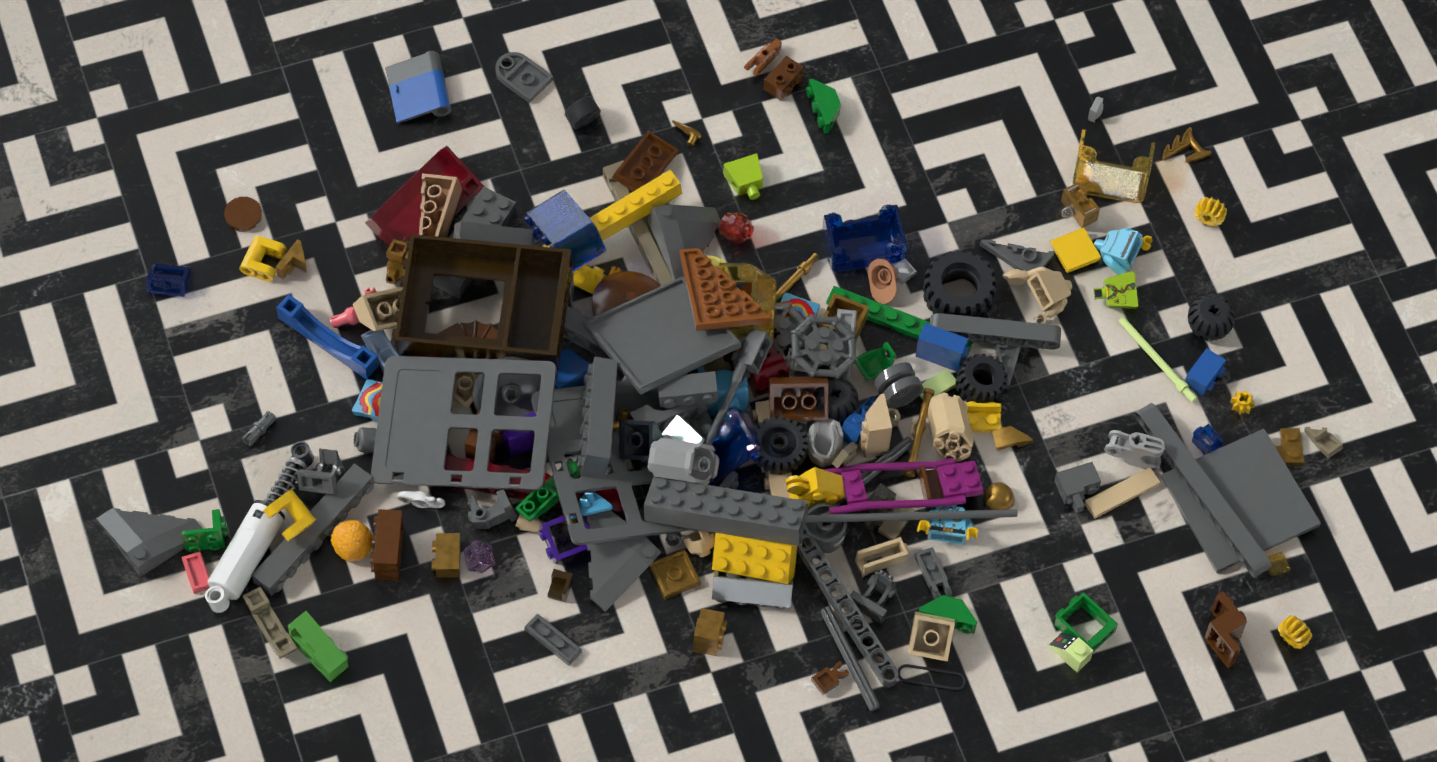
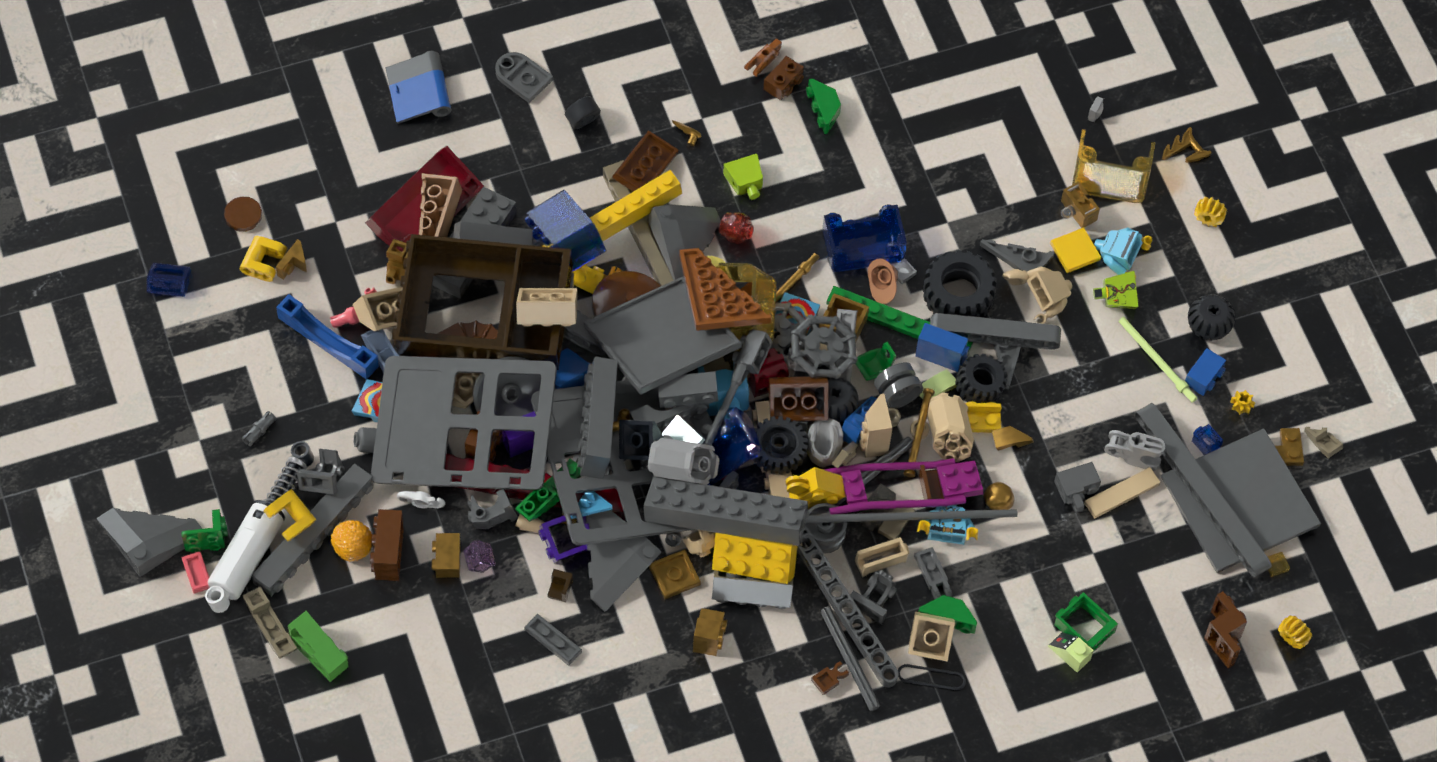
(547, 306): none -> tan slope

